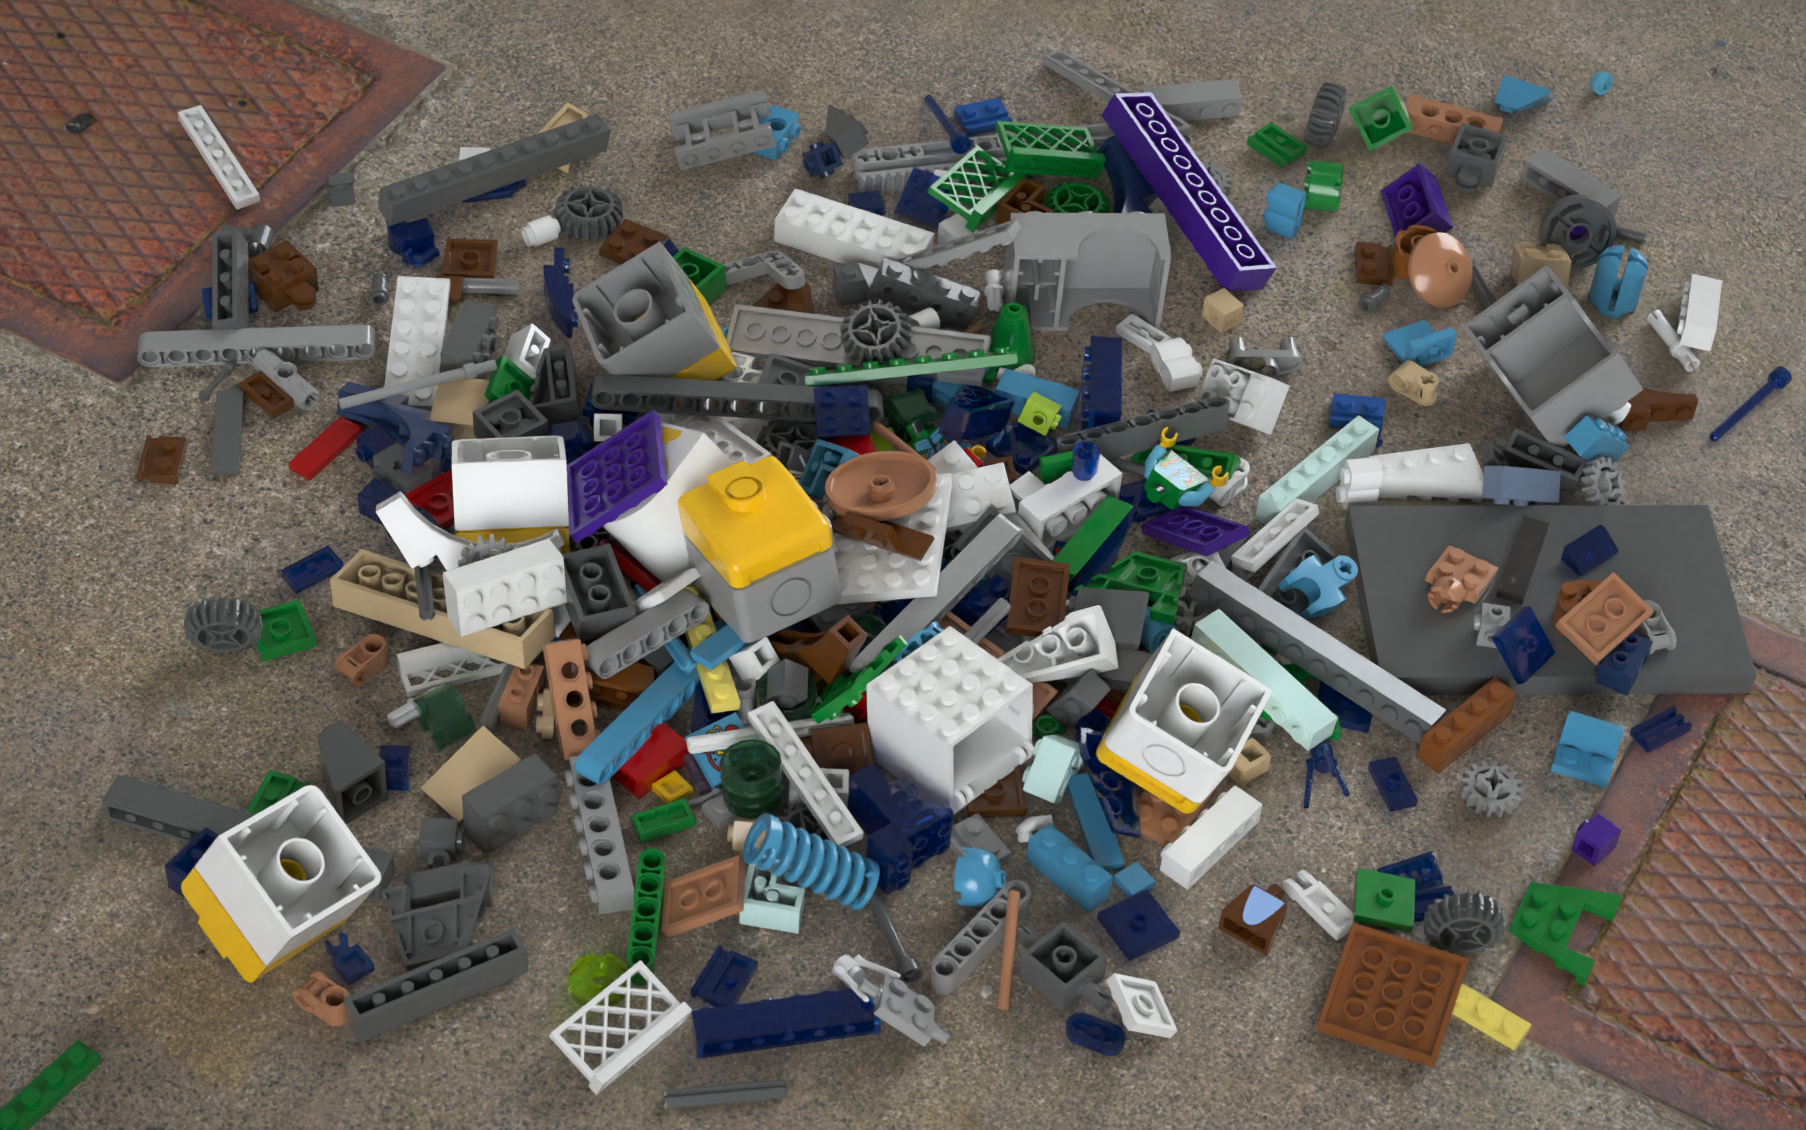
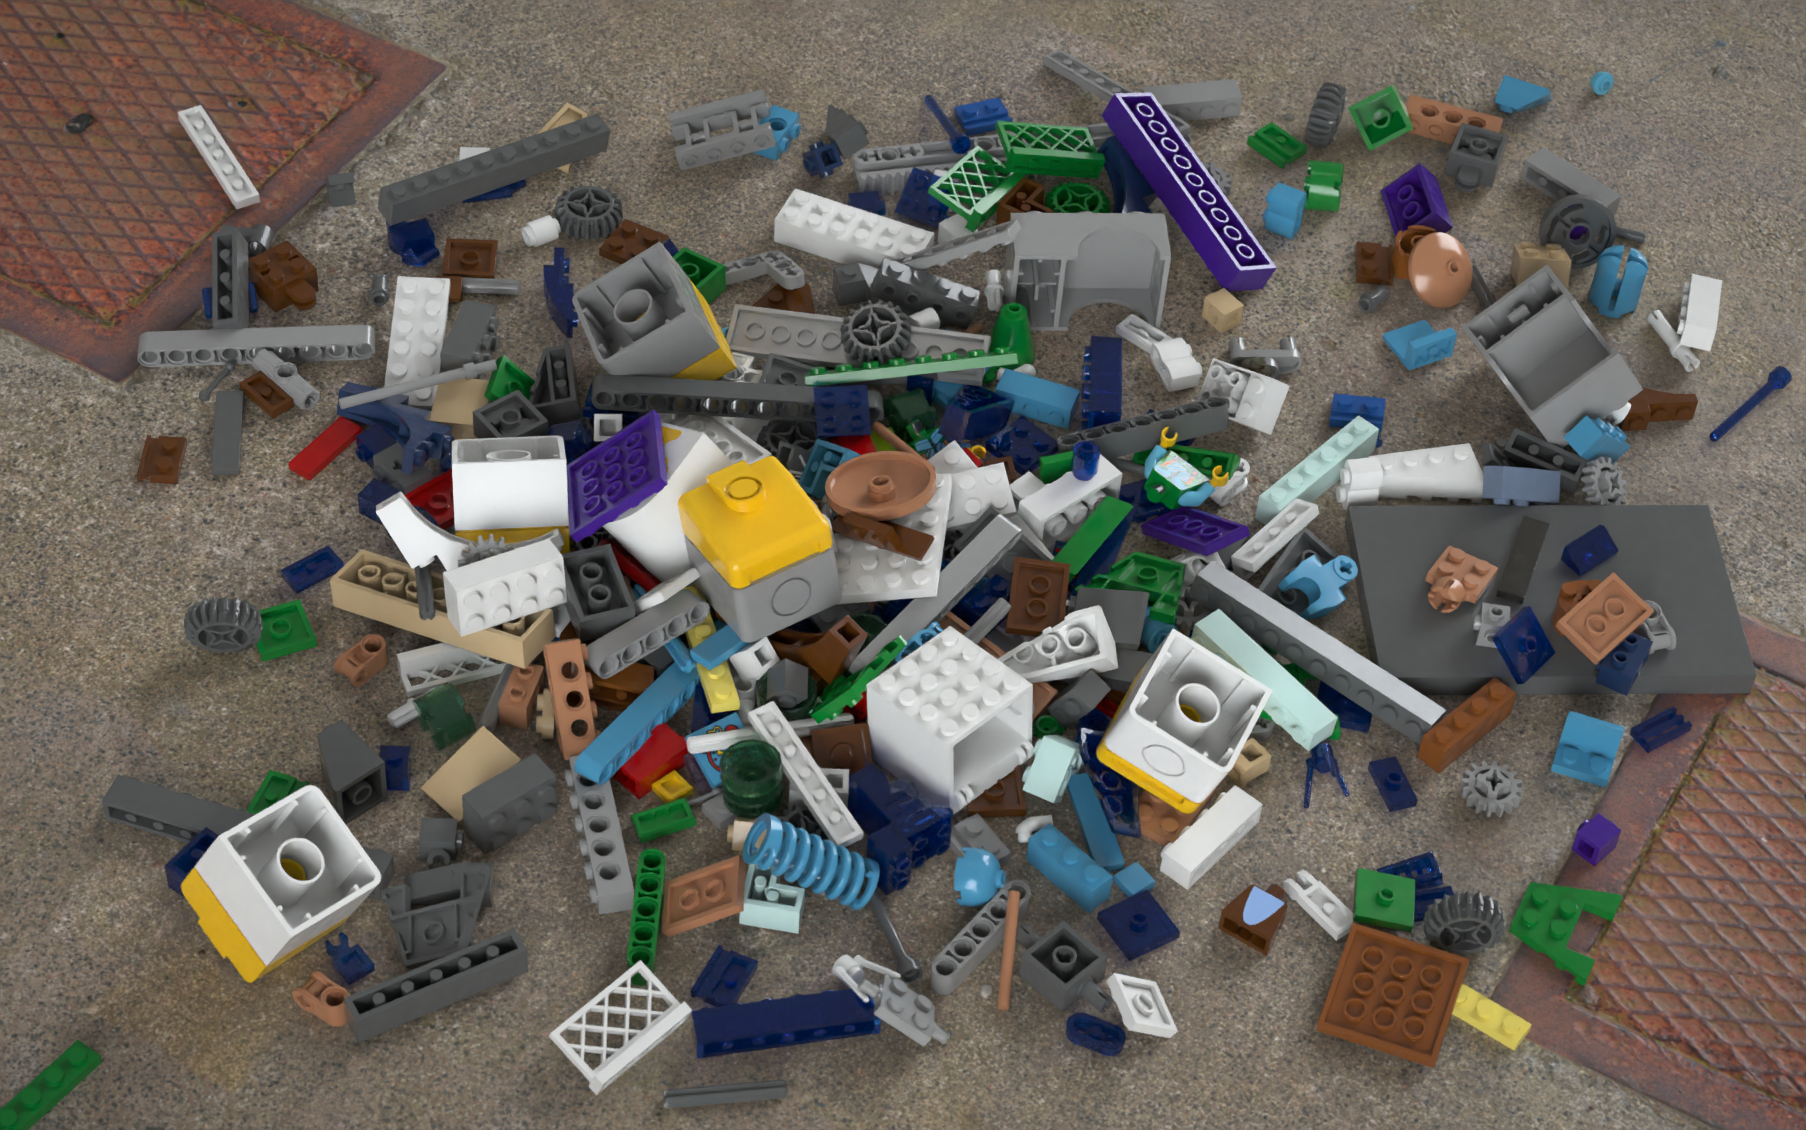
(526, 349): white brick -> none
(589, 967): clear neon green plate -> none
(1040, 414): lime brick -> none
(1413, 381): tan piece -> none

